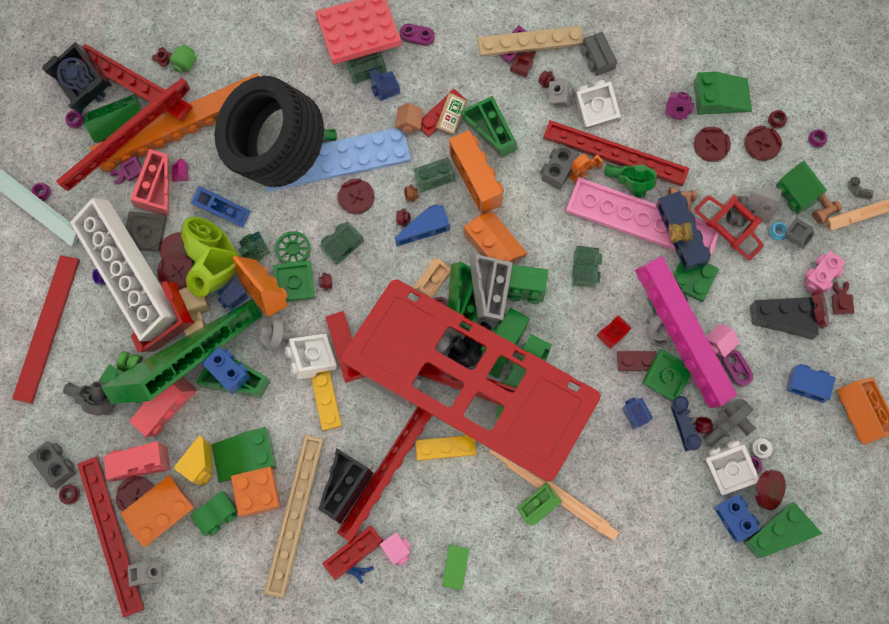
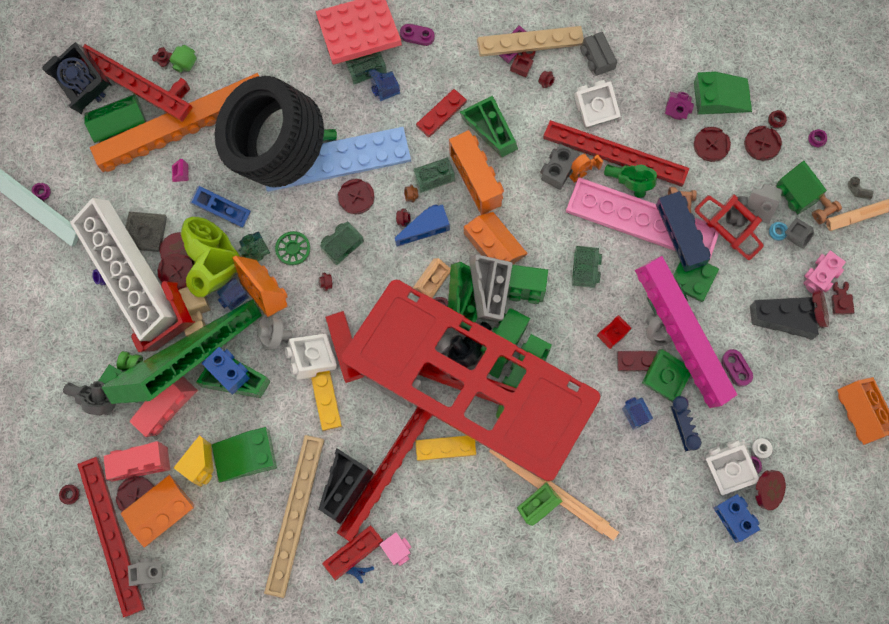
(46, 329): red tile -> none
(49, 468): dark grey brick -> none
(70, 116): magenta plate -> none
(119, 138): red tile -> none
(129, 169): magenta plate -> none
(153, 184): coral wedge -> none
(214, 514): green brick -> none
(256, 492): orange brick -> none
(295, 280): green plate -> none
(408, 118): nougat brick -> none
(451, 114): tile -> none
(455, 567): bright green slope -> none
(560, 93): light grey brick -> none
(680, 232): clear yellow wheel -> none
(703, 425): dark red plate -> none
(723, 340): bright pink brick -> none
(731, 416): dark grey pin -> none
(782, 531): green wedge -> none
(810, 383): blue brick -> none

